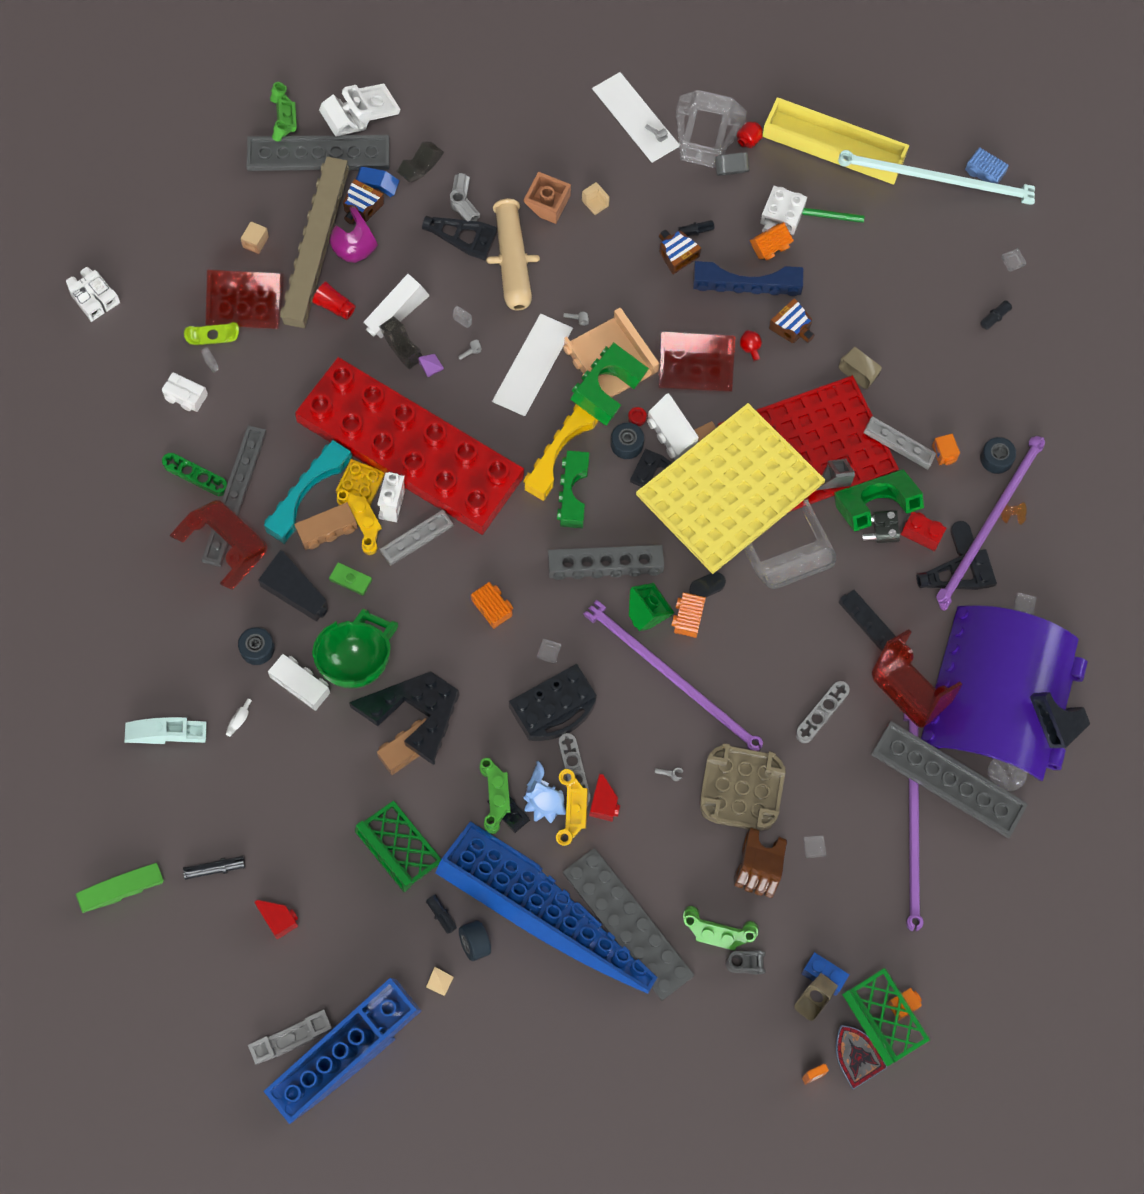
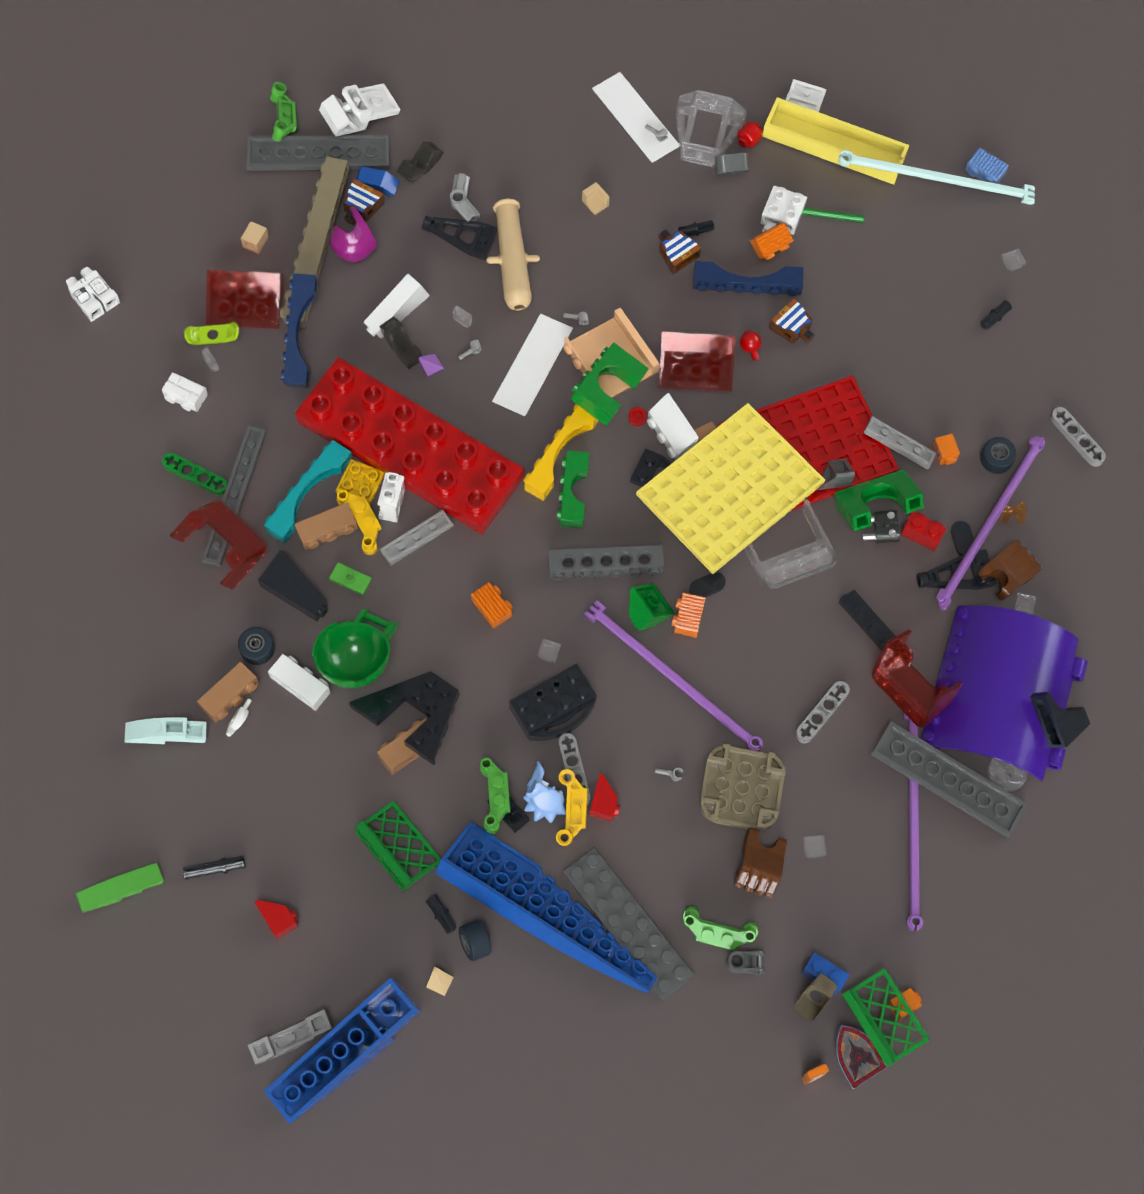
(228, 692): none -> medium nougat brick
(302, 294): none -> dark blue arch
(333, 301): red plant -> none
(548, 197): nougat slope -> none
(627, 447): black wheel -> none
(806, 95): none -> white slope
(860, 366): dark tan piece -> none
(1012, 568): none -> reddish brown piece
(1080, 435): none -> light grey beam

